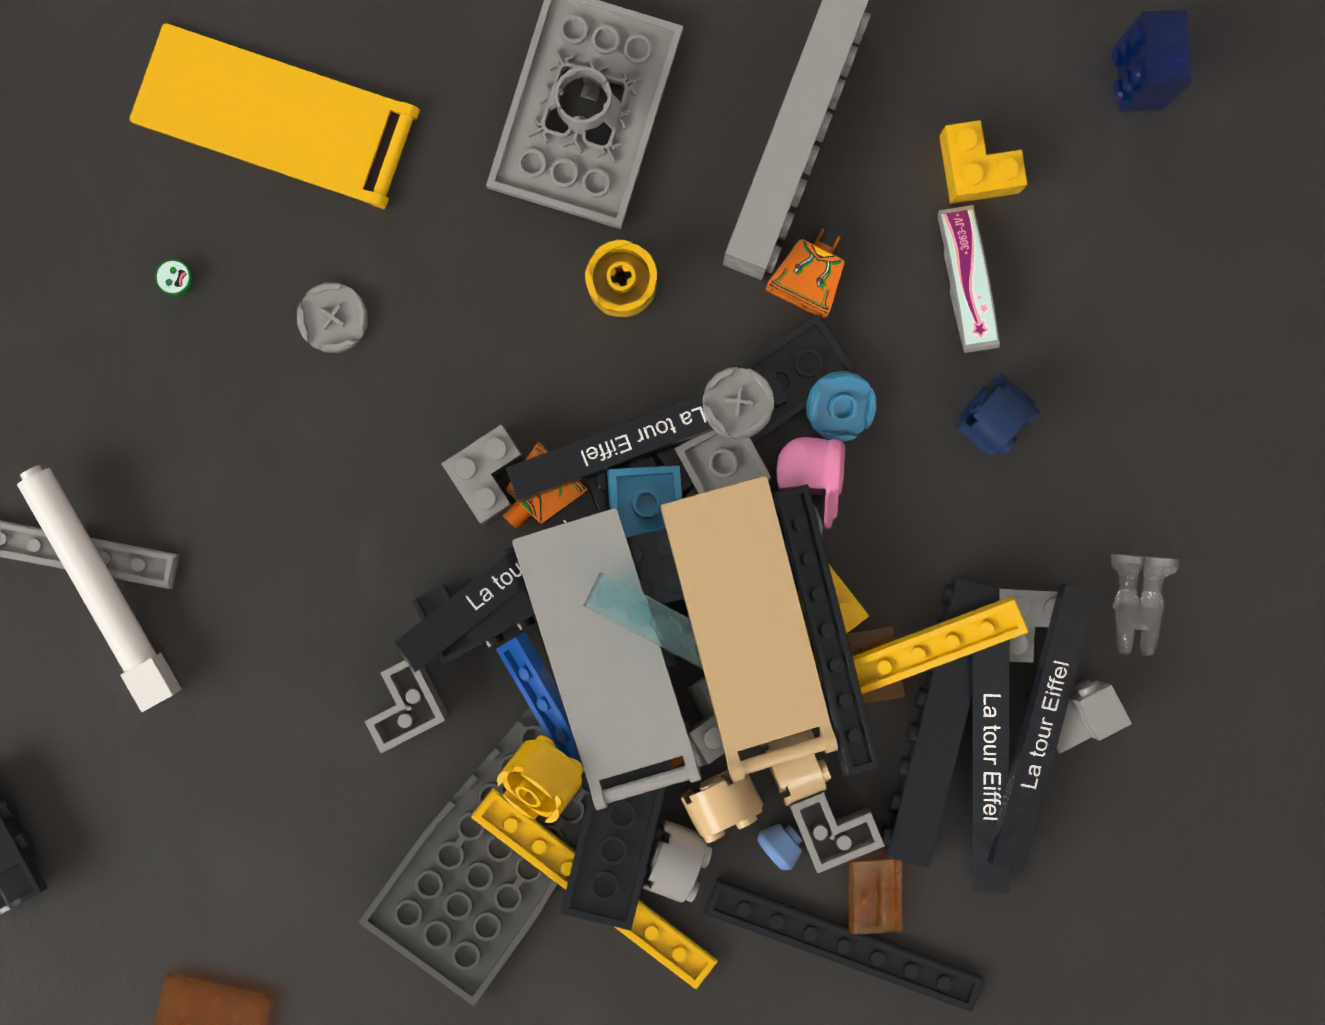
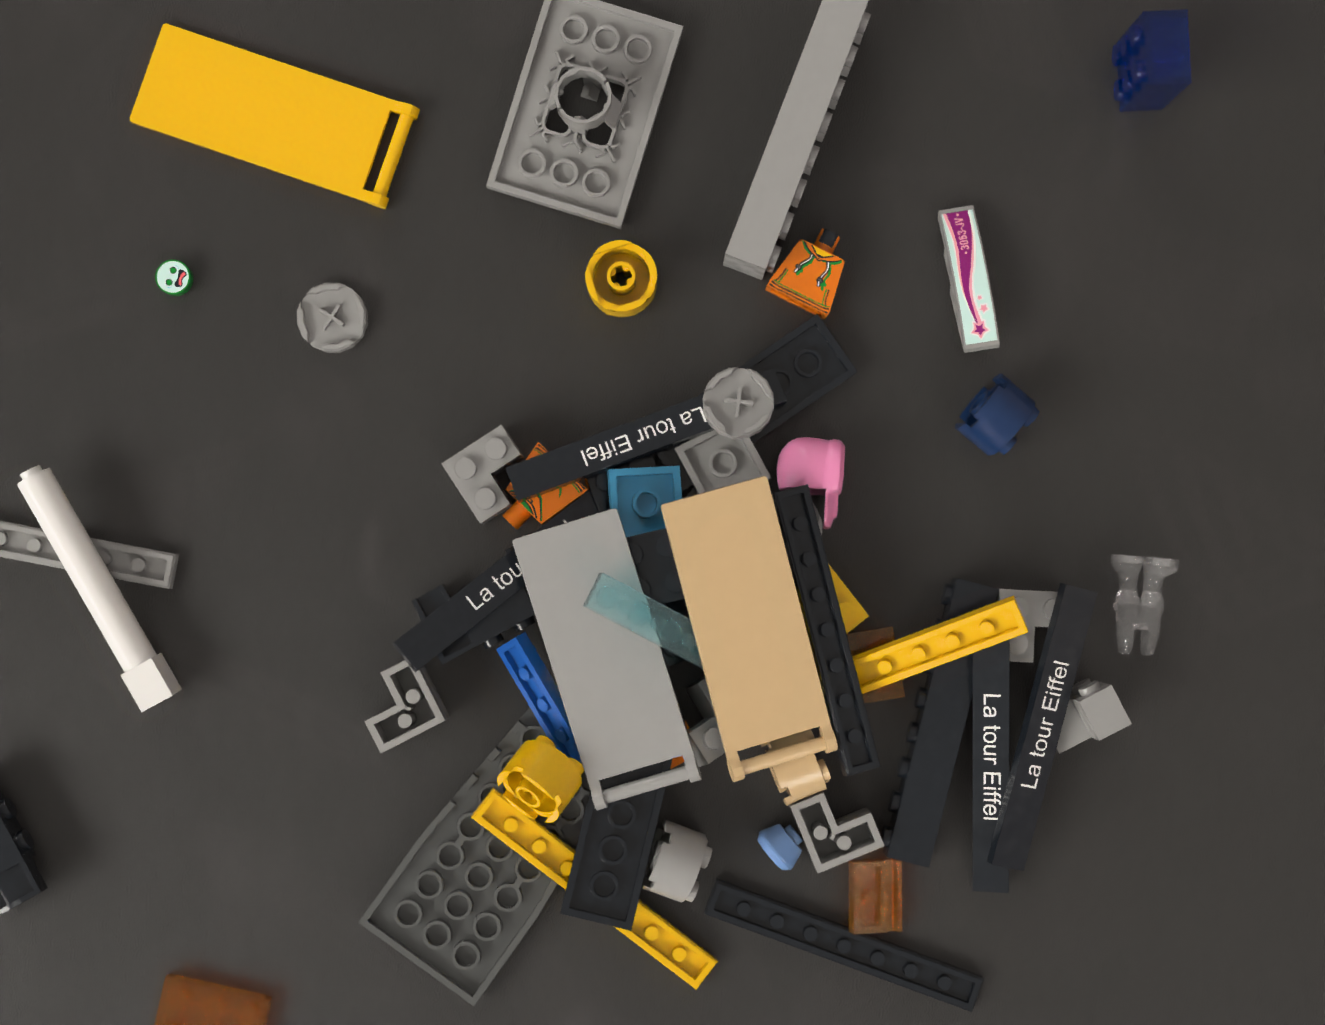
(722, 805): tan brick -> none
(841, 405): dark azure tile -> none
(974, 174): yellow brick -> none

